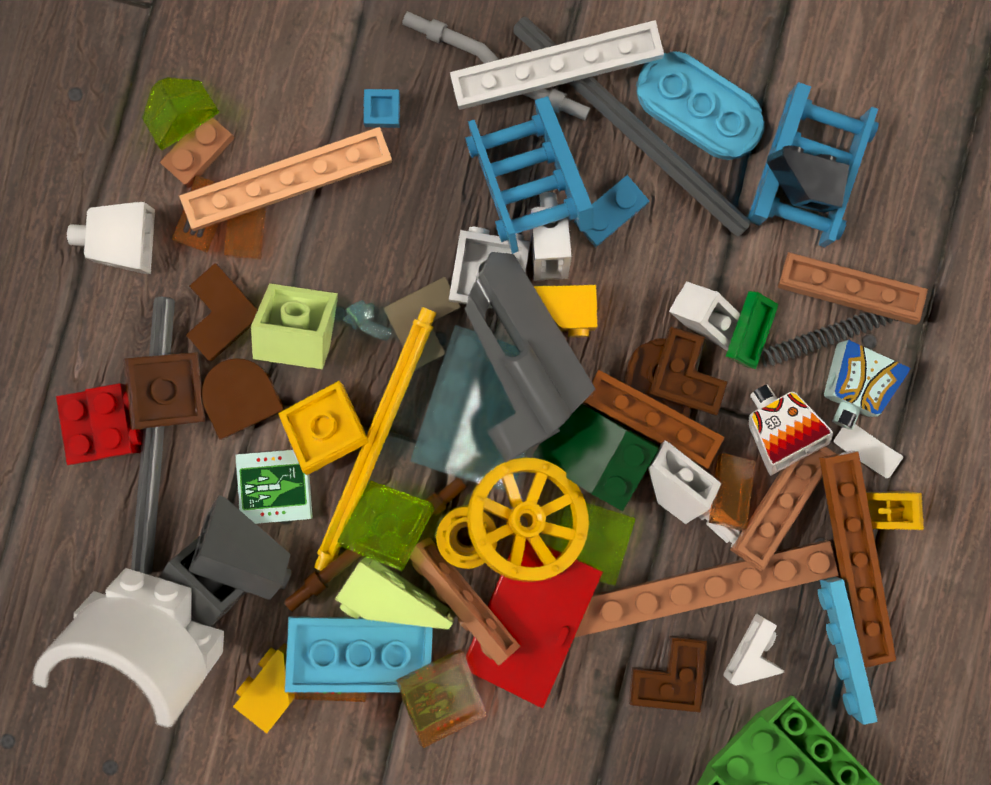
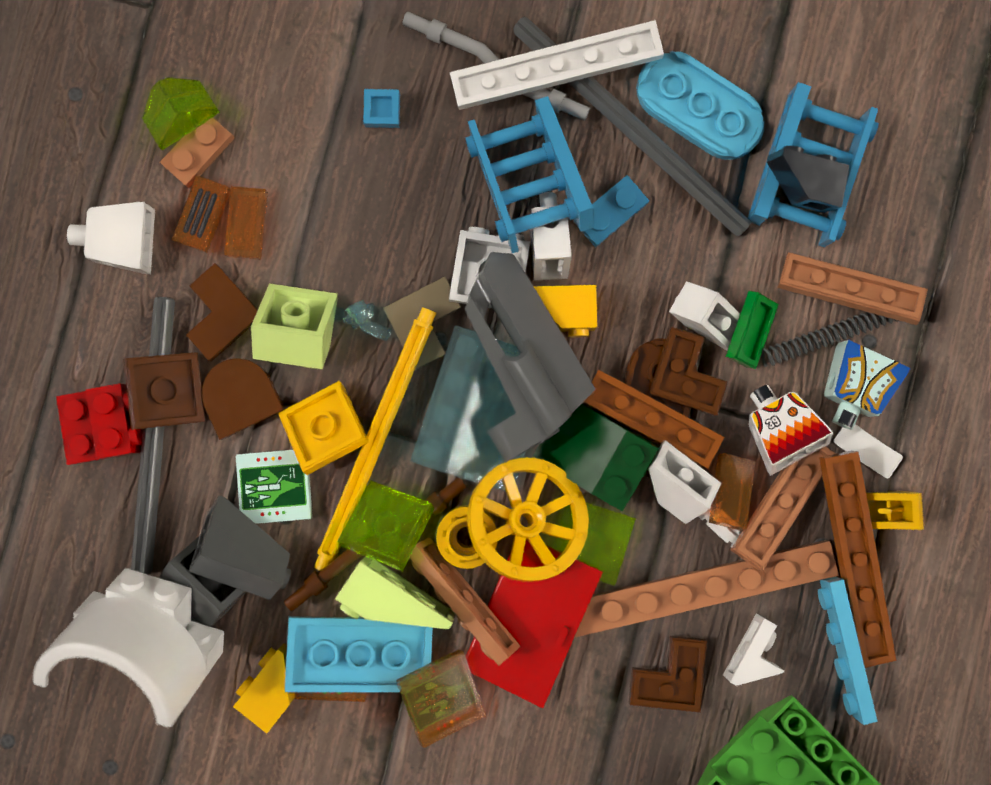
(285, 179): light nougat plate -> none

